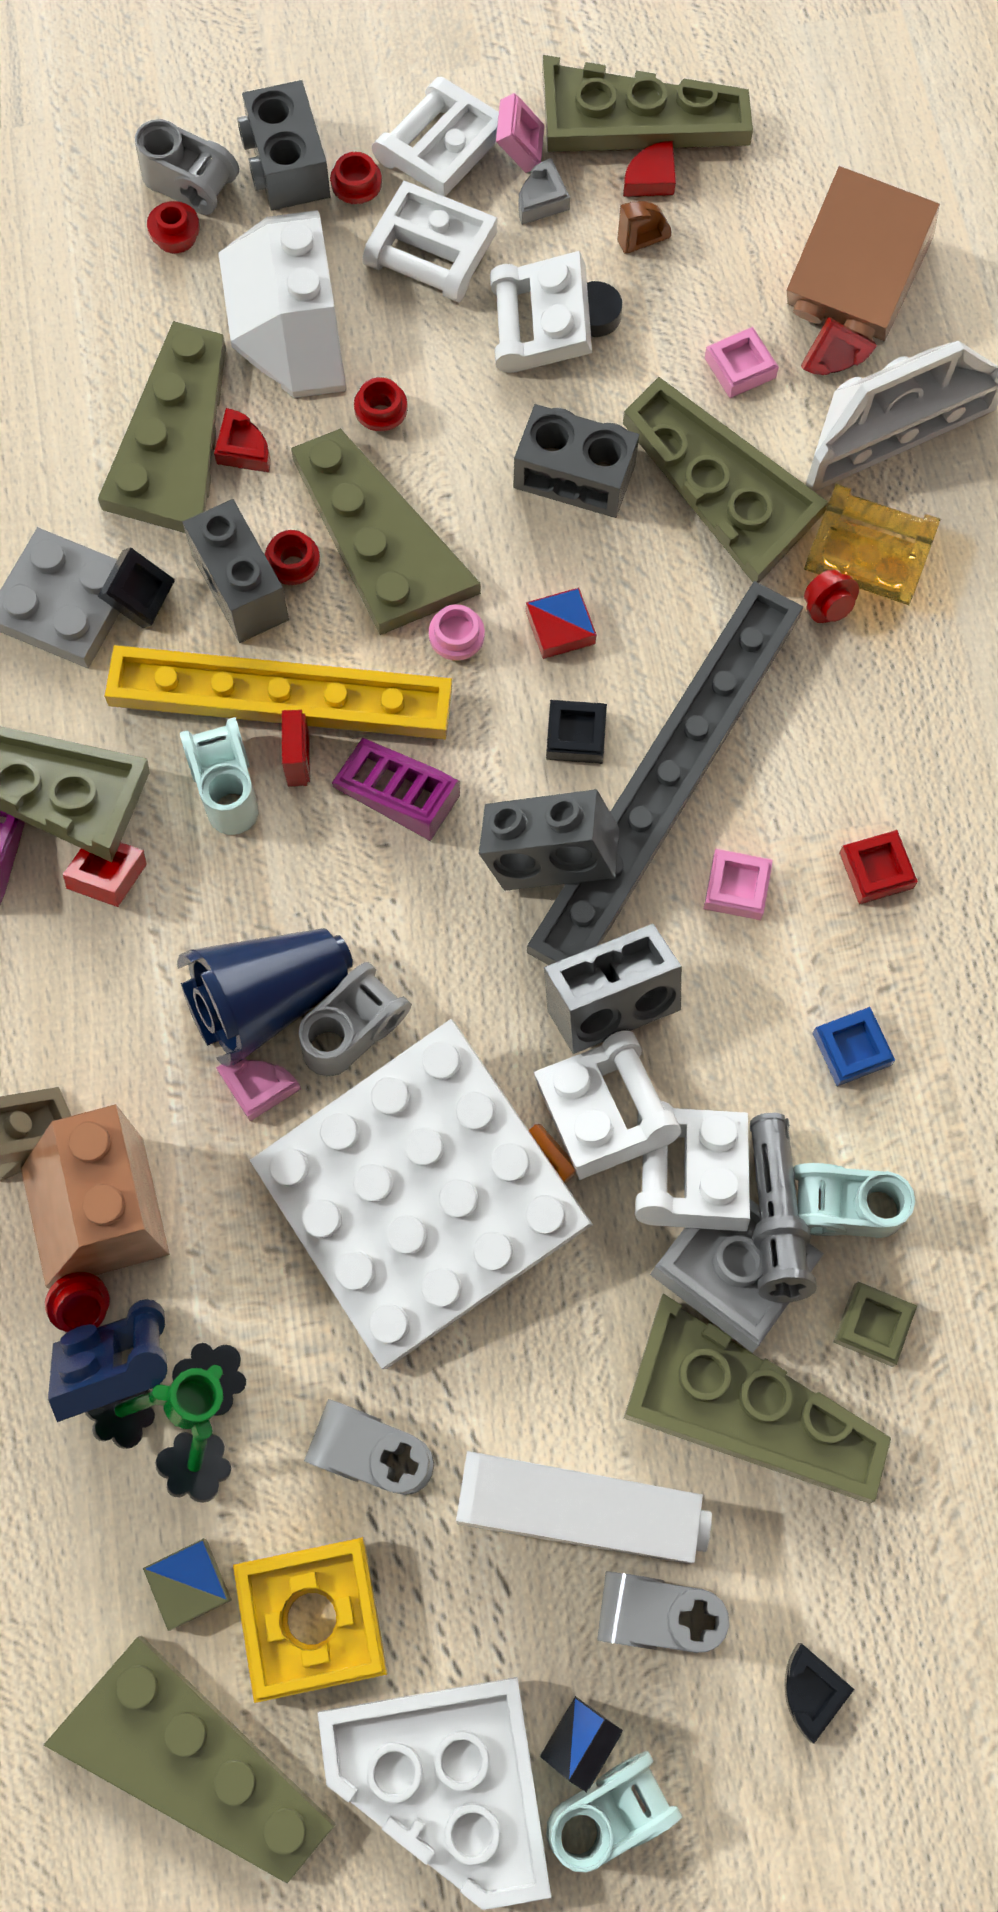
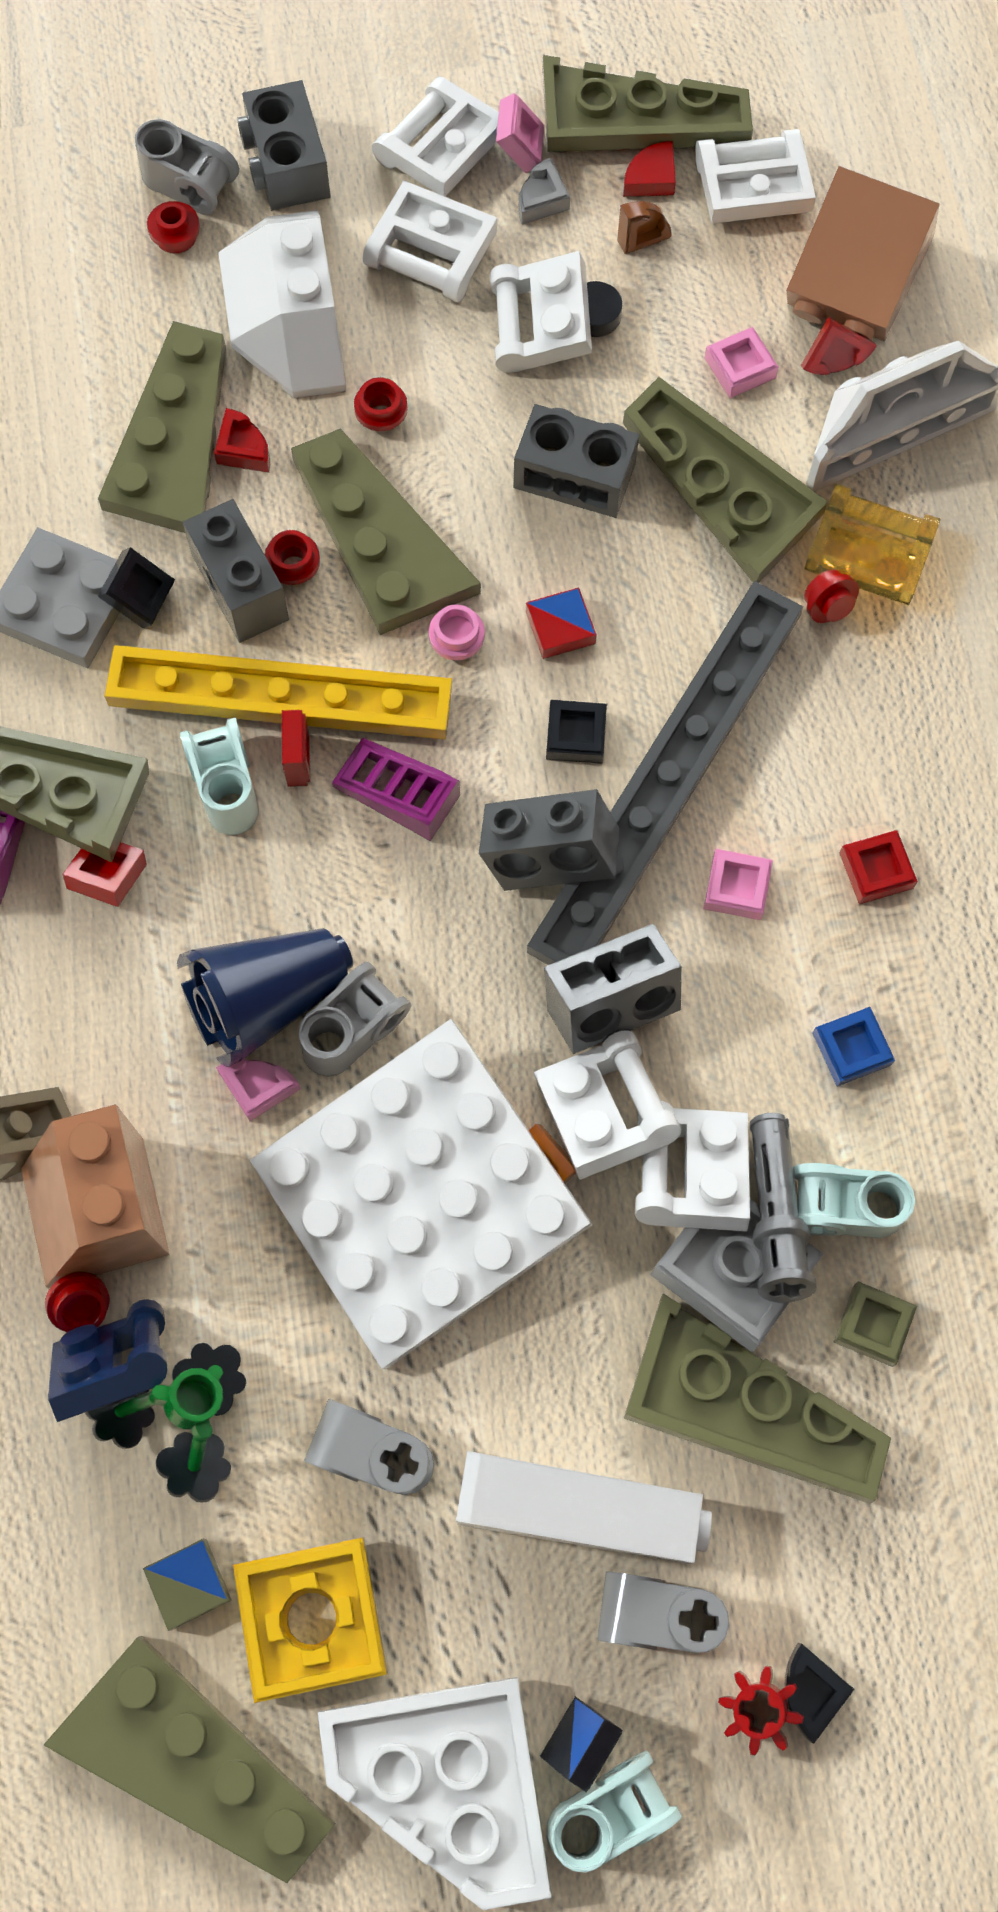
(356, 178): red plate -> none
(745, 1720): none -> red gear
(755, 177): none -> white plate

